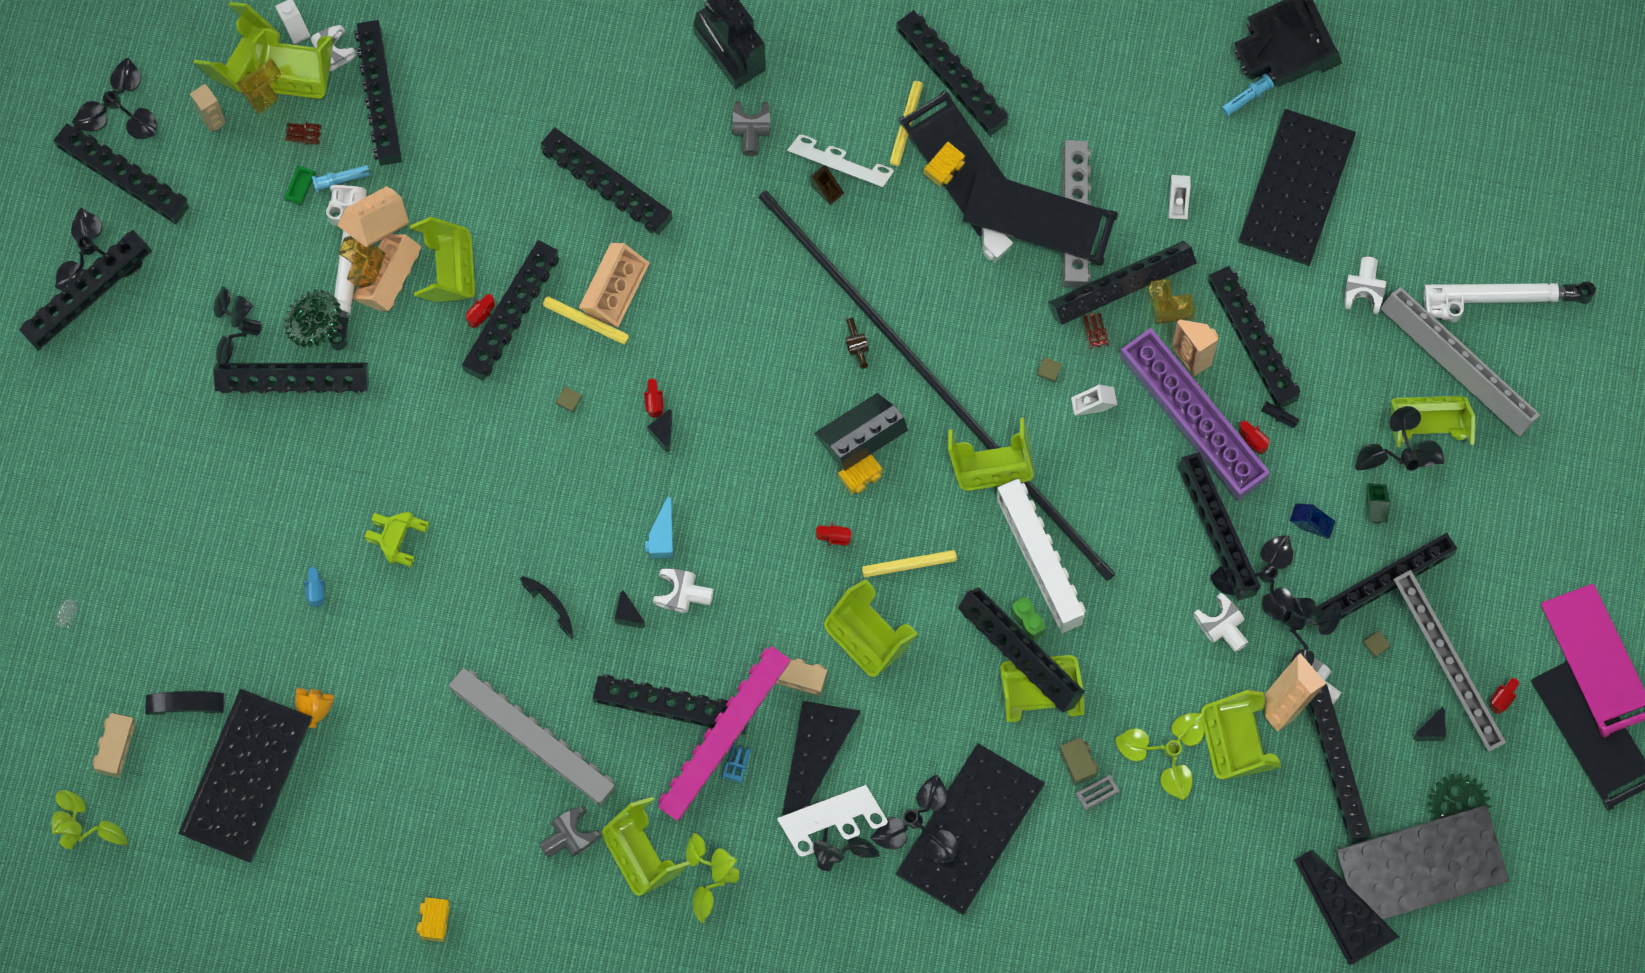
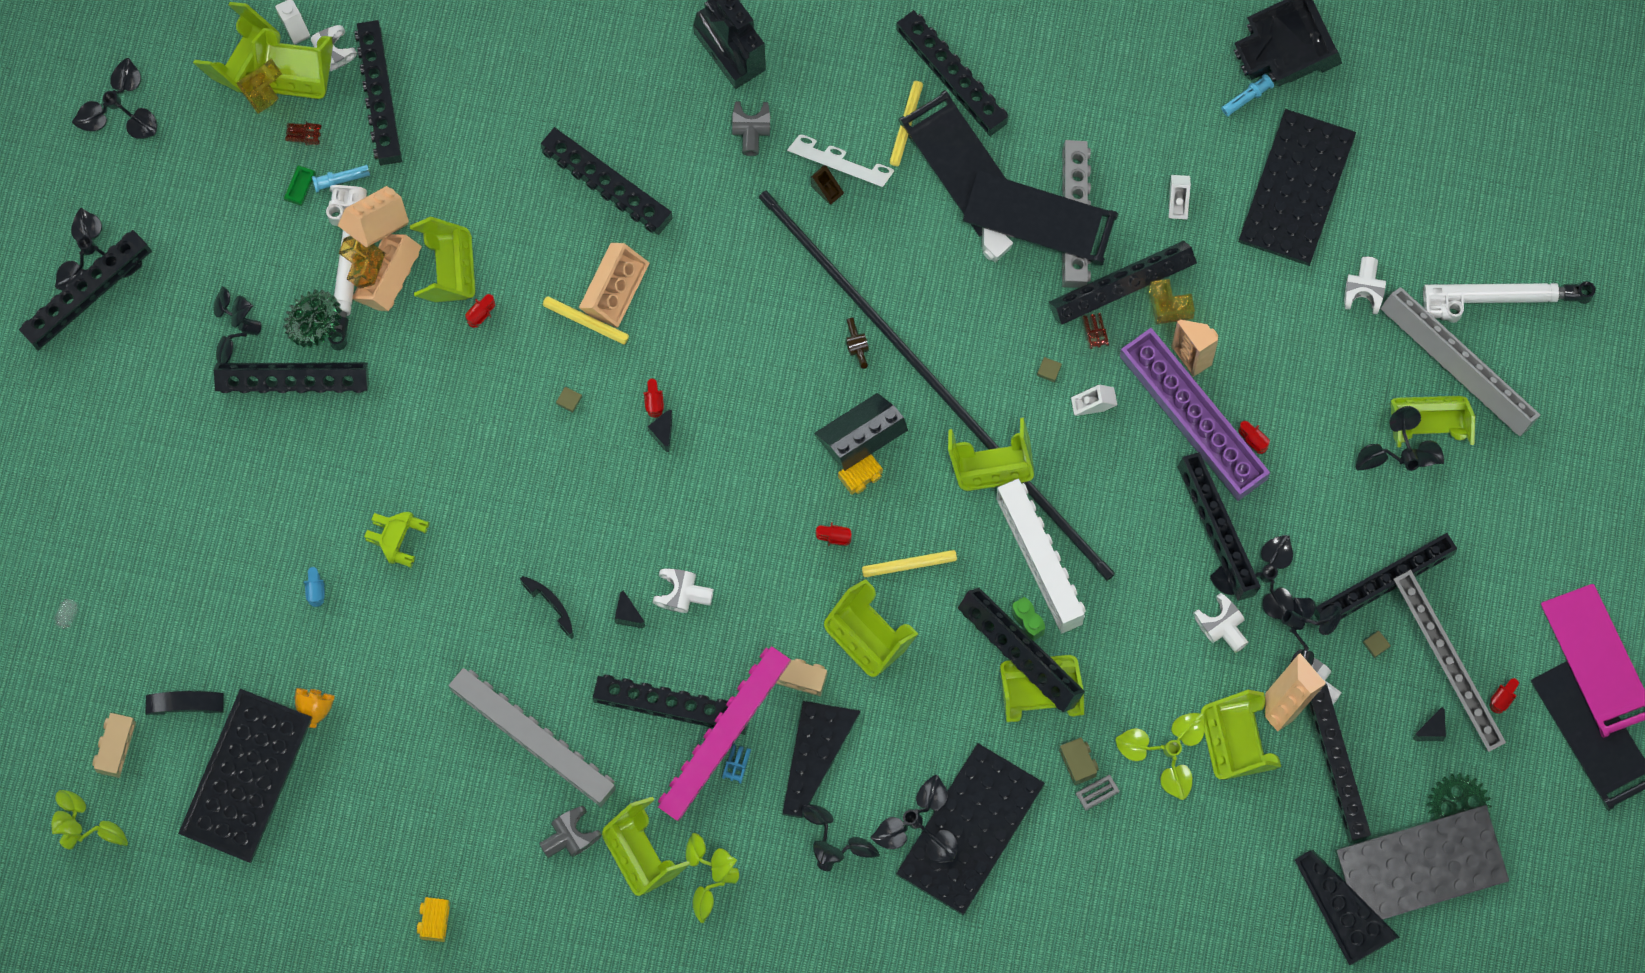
(172, 211): black brick -> none
(208, 108): tan brick -> none
(540, 253): black brick -> none
(661, 535): medium azure slope -> none
(833, 811): white piece -> none
(944, 164): yellow brick -> none
(1280, 396): black brick -> none
(1280, 415): black axle -> none
(1312, 520): clear blue slope -> none
(1377, 503): dark green slope -> none

